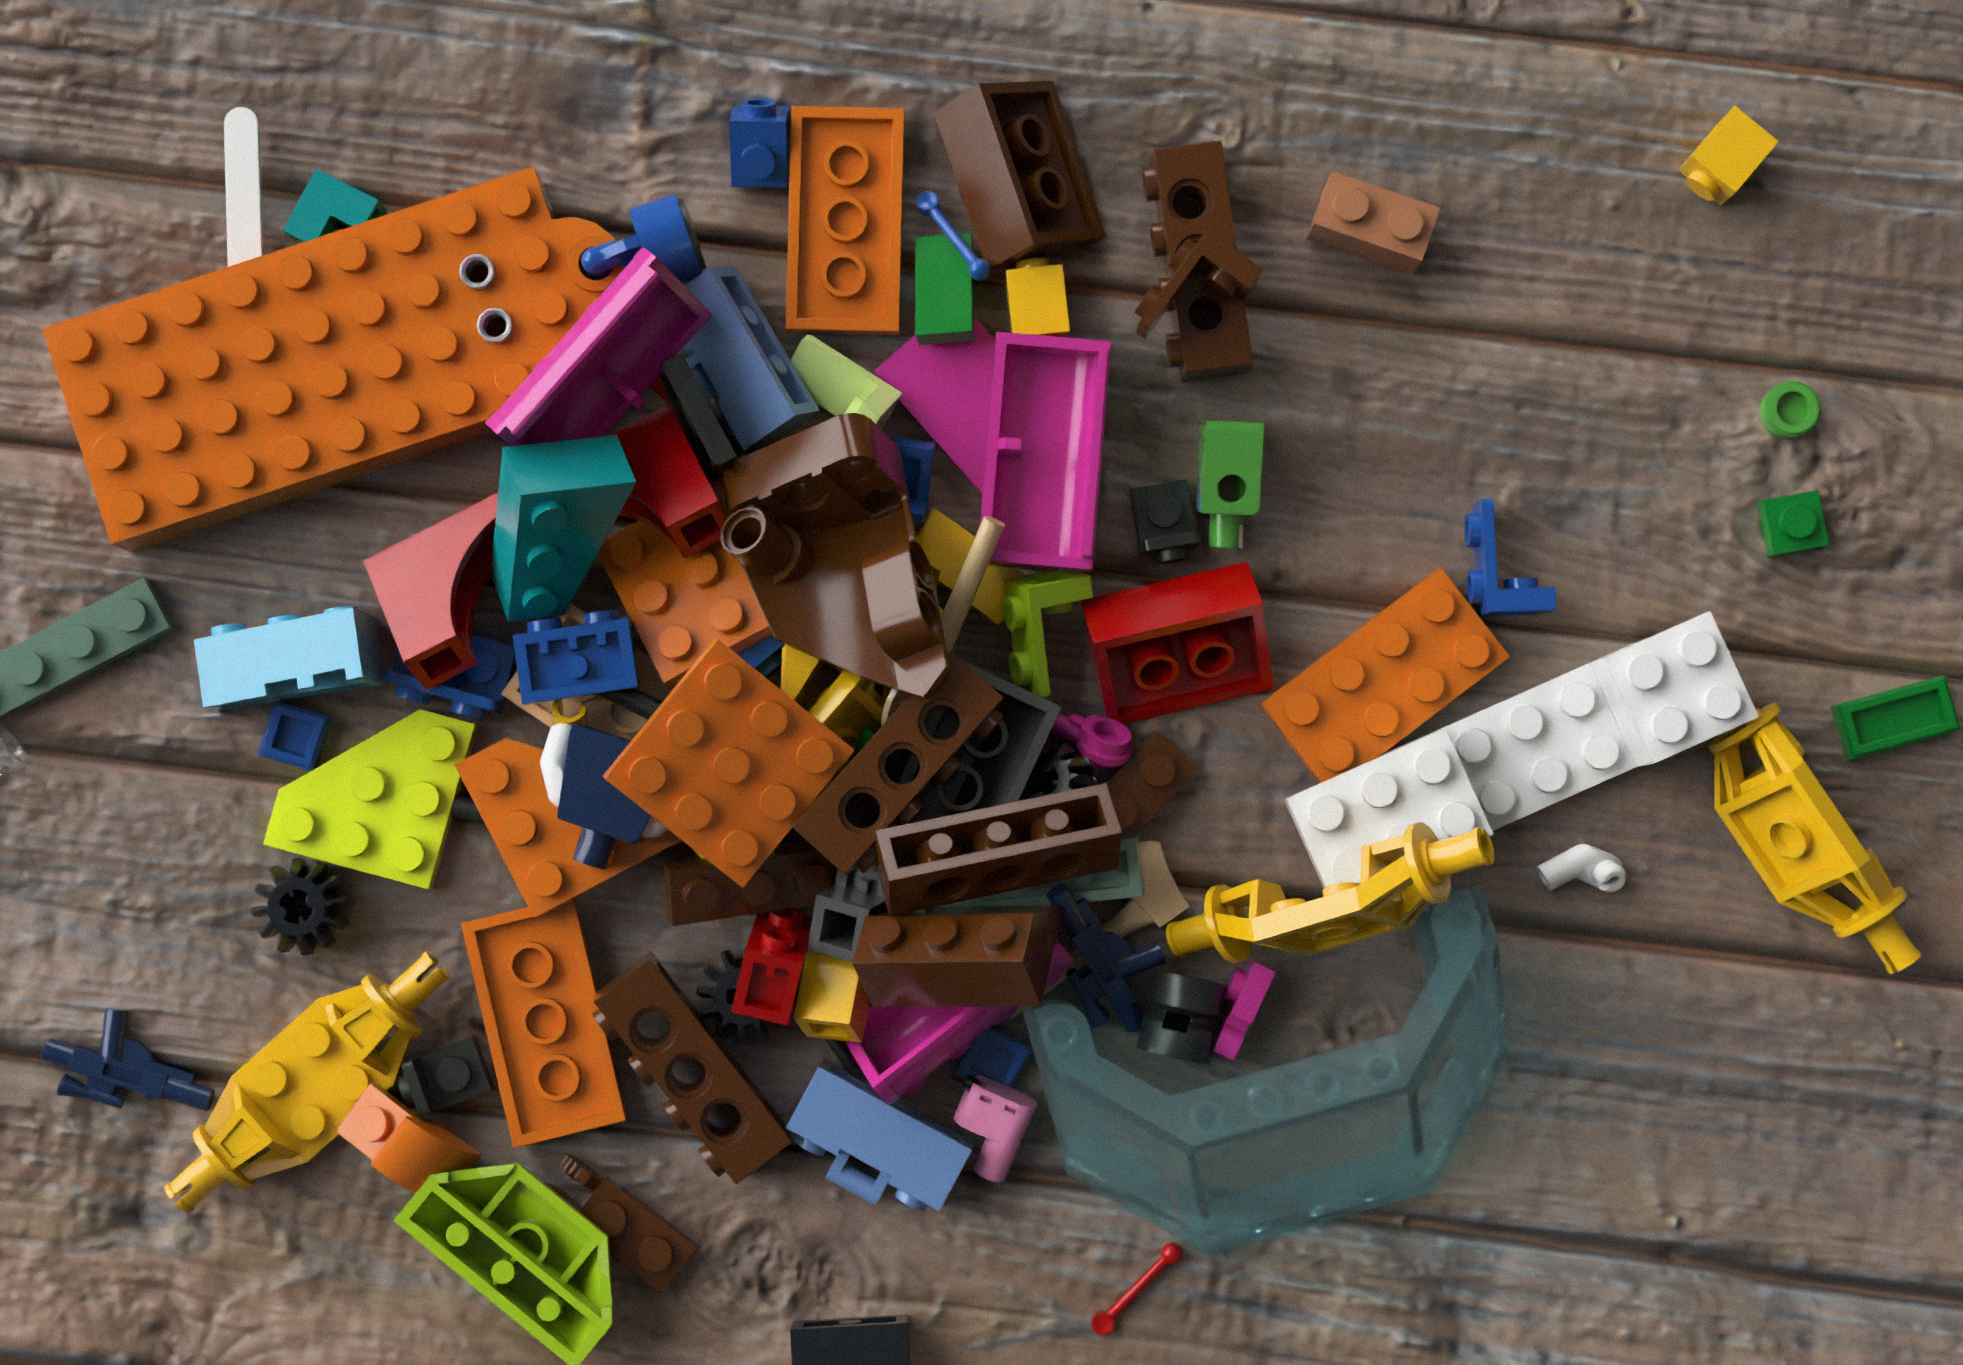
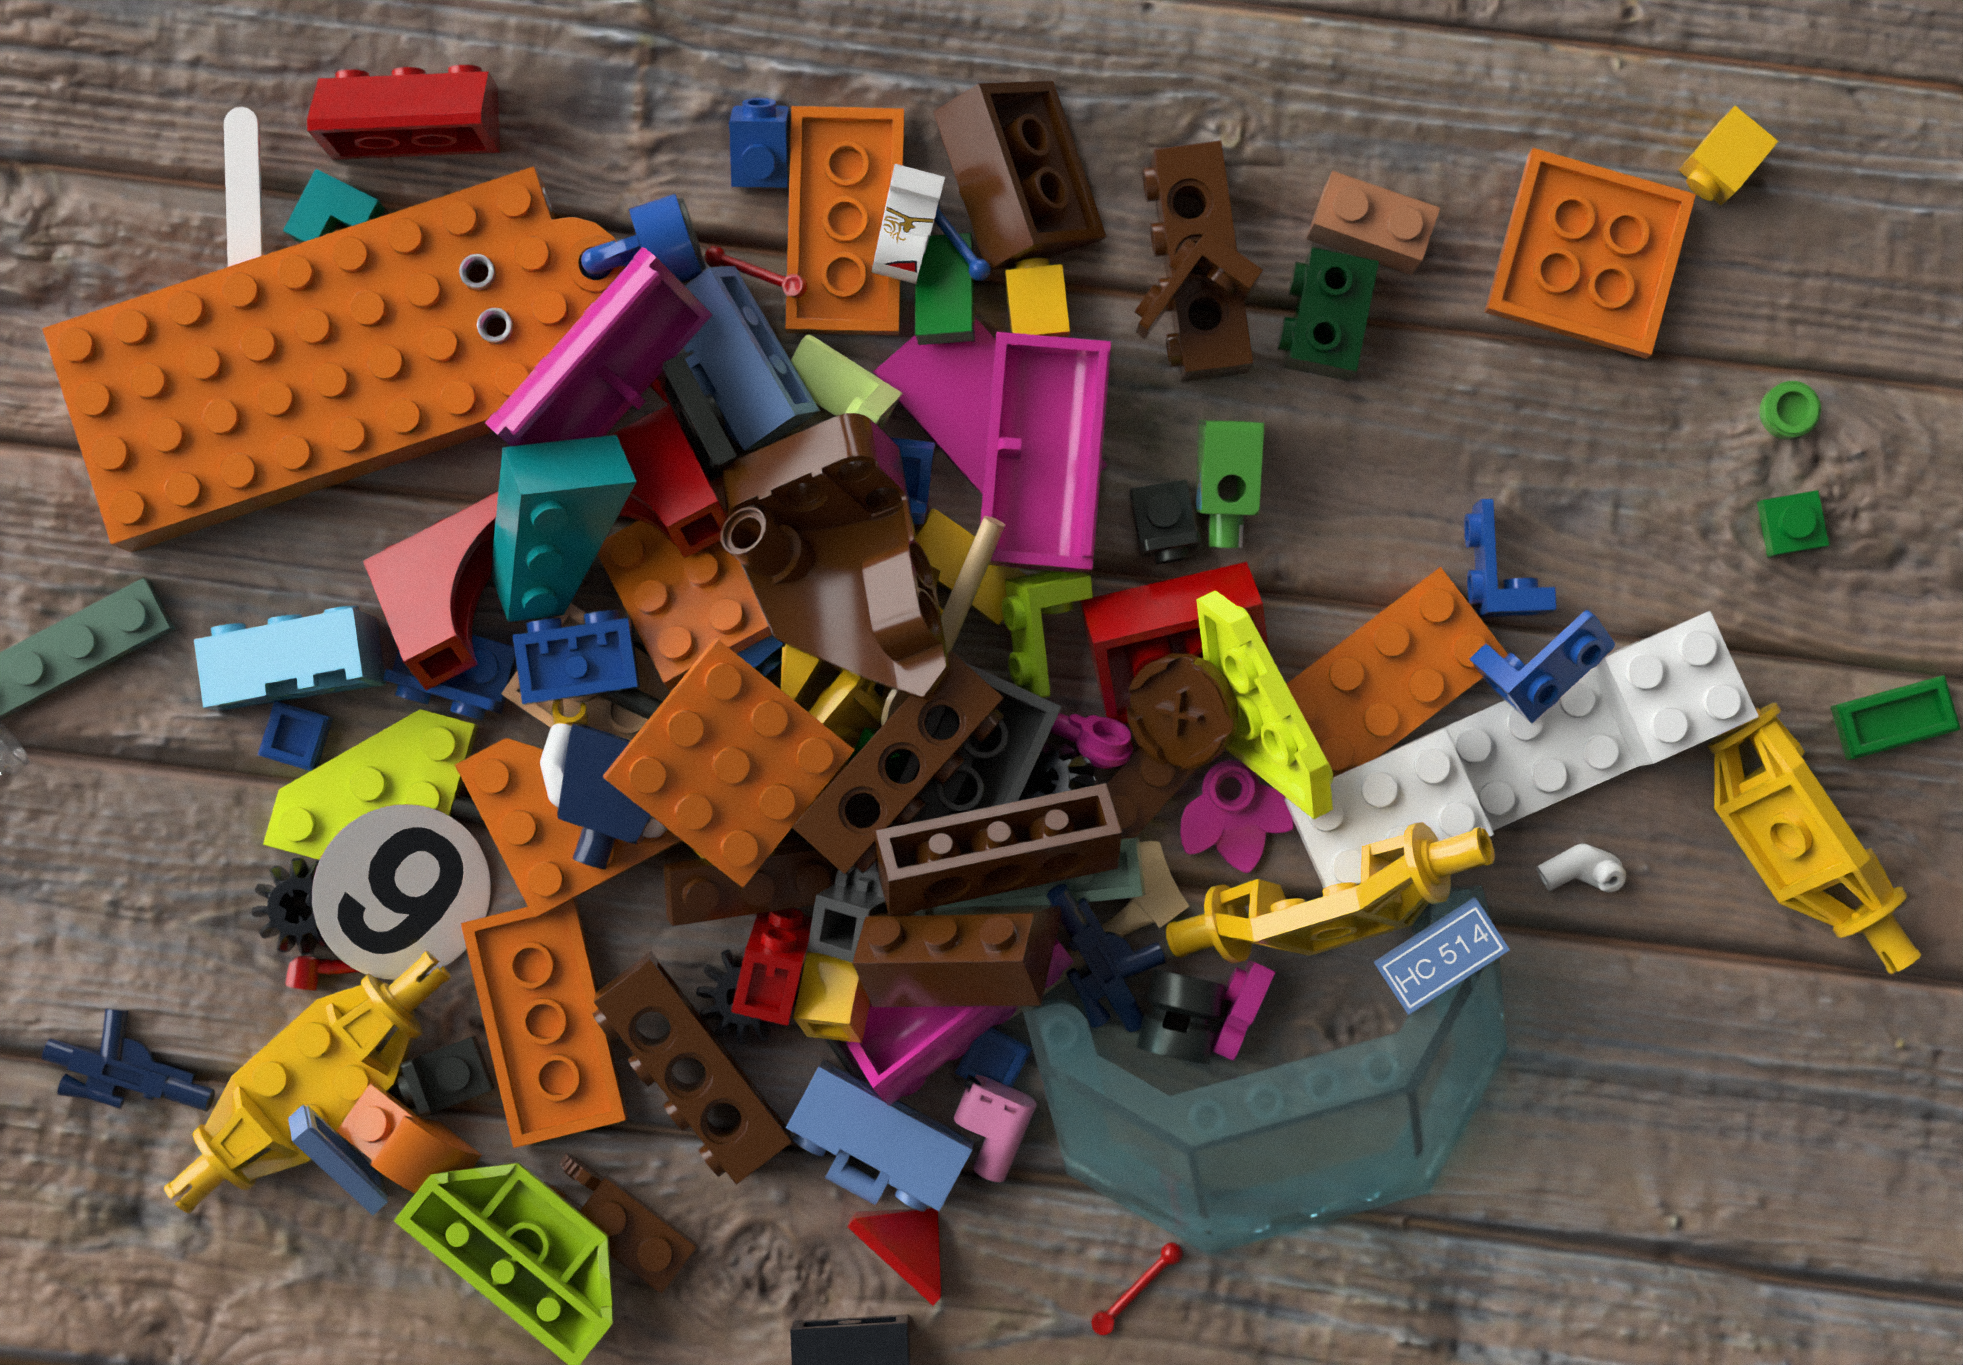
(305, 970): none -> red hand
(338, 1159): none -> medium blue tile
(398, 889): none -> white sticker
(406, 113): none -> red slope
(792, 285): none -> red hinge
(906, 1243): none -> red slope
(907, 223): none -> white leg
(1182, 710): none -> reddish brown tile
(1234, 825): none -> dark pink plate
(1271, 728): none -> neon yellow plate
(1329, 313): none -> dark green brick
(1441, 955): none -> medium blue tile
(1551, 672): none -> blue bracket
(1590, 253): none -> orange plate

